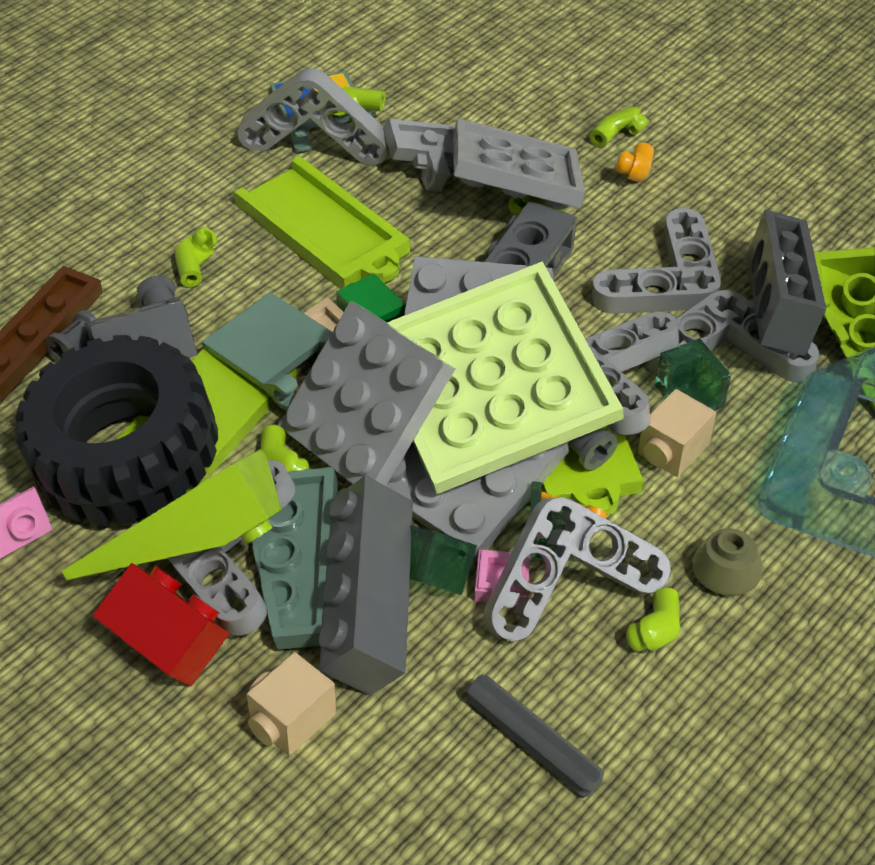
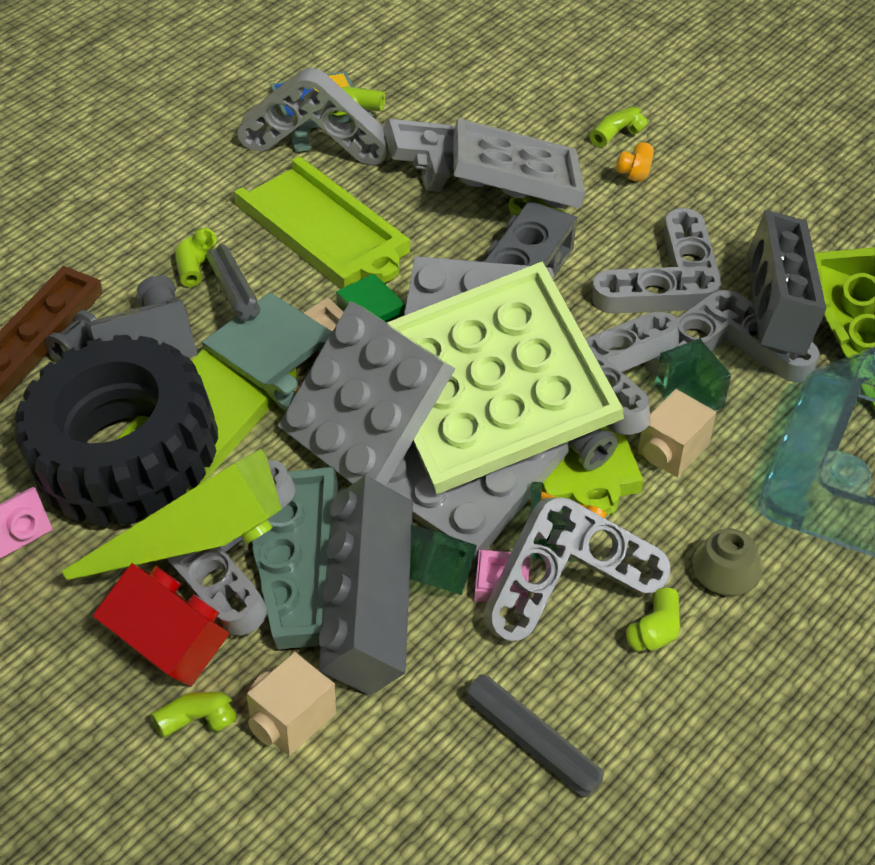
(193, 706): none -> lime arm
(233, 282): none -> dark grey axle
(274, 447): lime arm -> none

